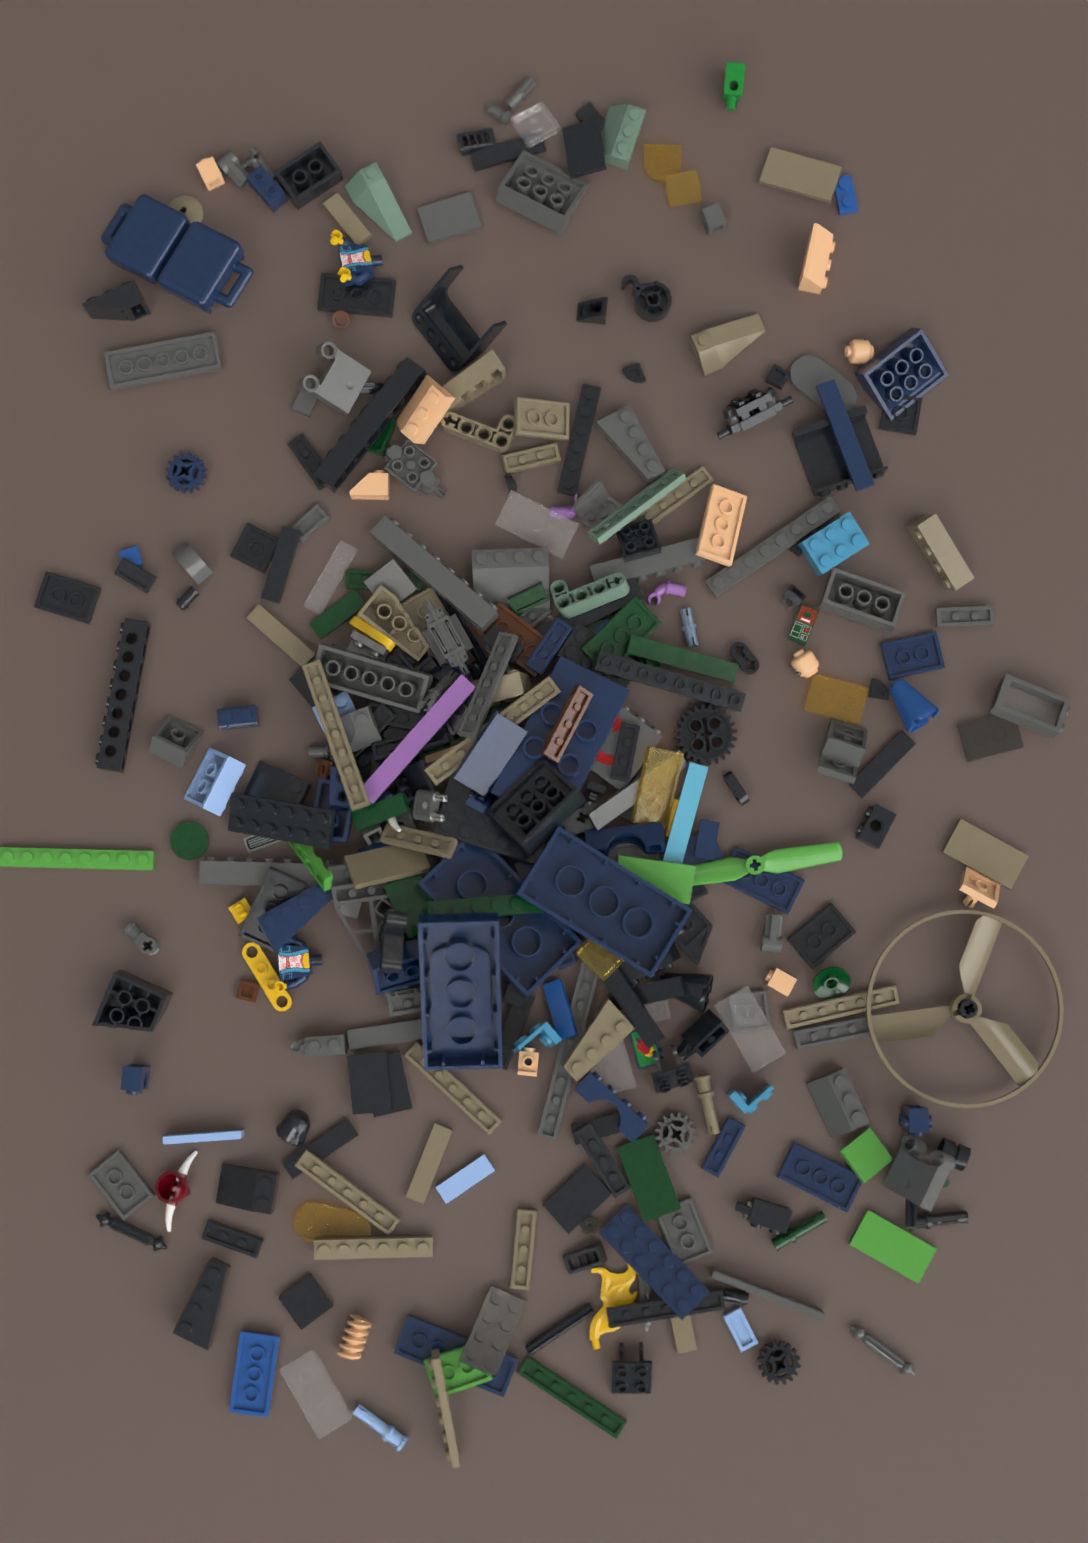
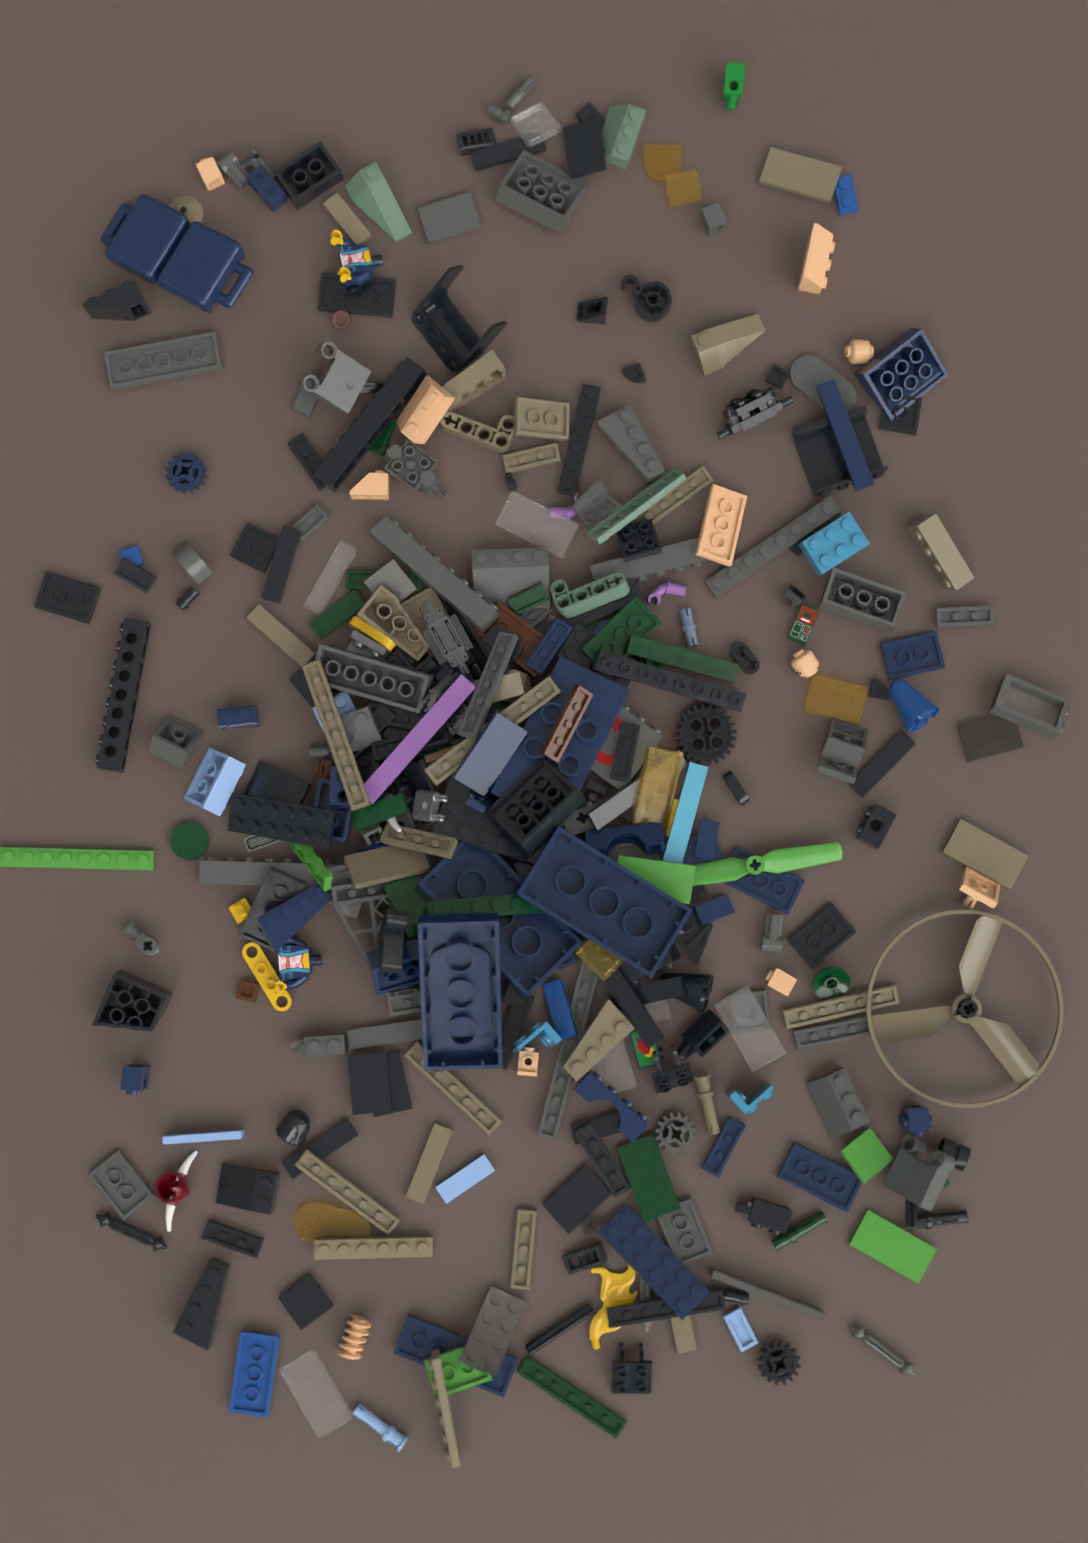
(713, 910): none -> dark blue tile

